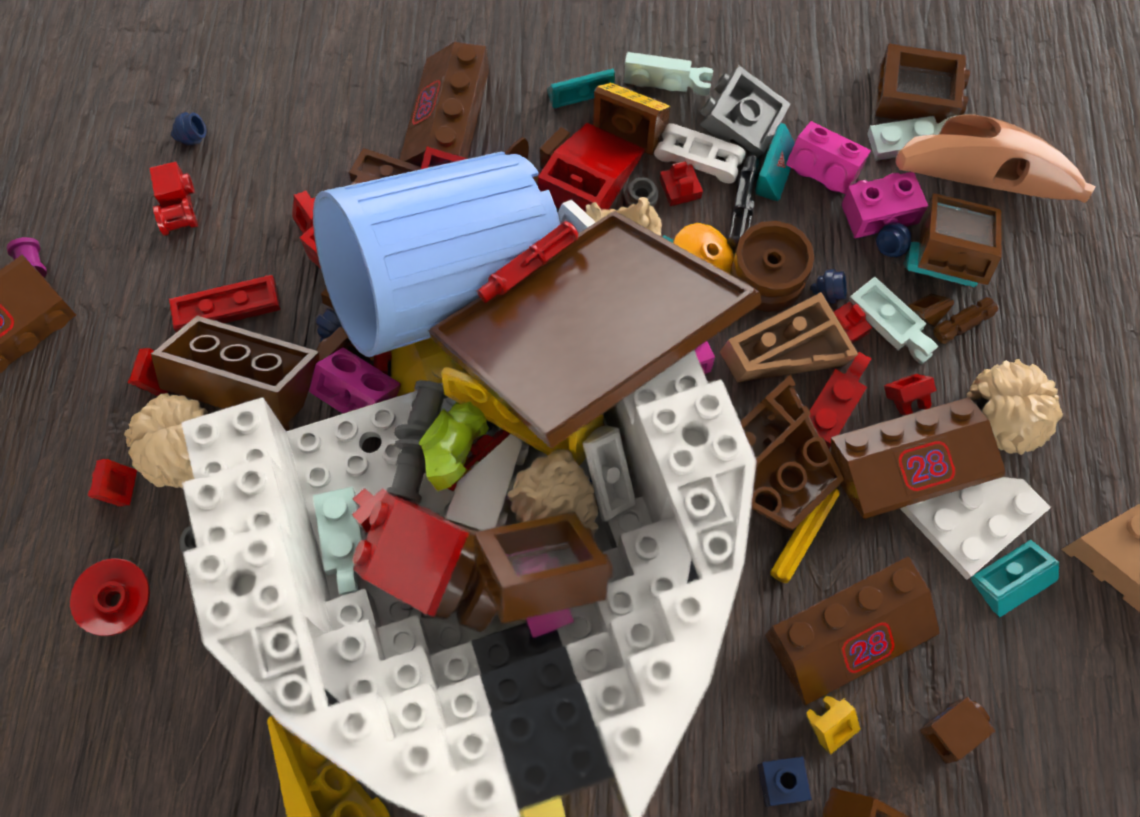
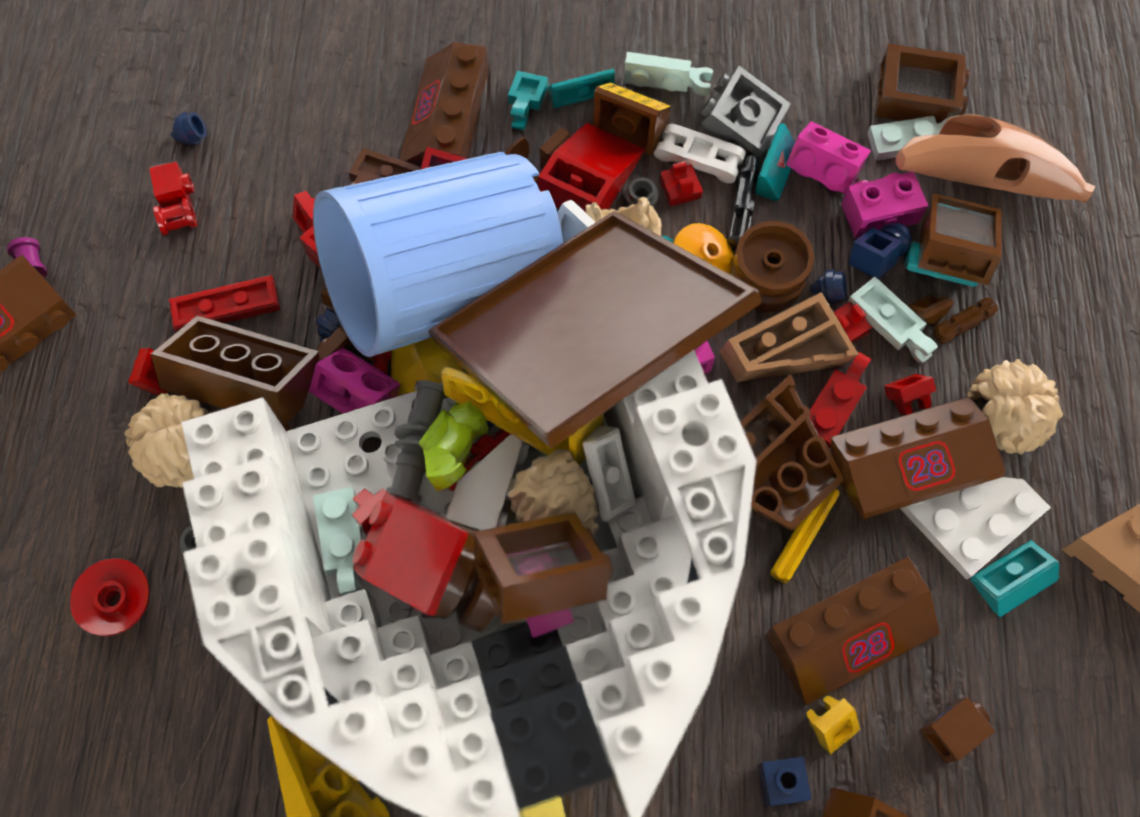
(112, 483): red tile -> none
(525, 94): none -> teal plate
(528, 261): red piece -> none
(875, 252): none -> dark blue plate

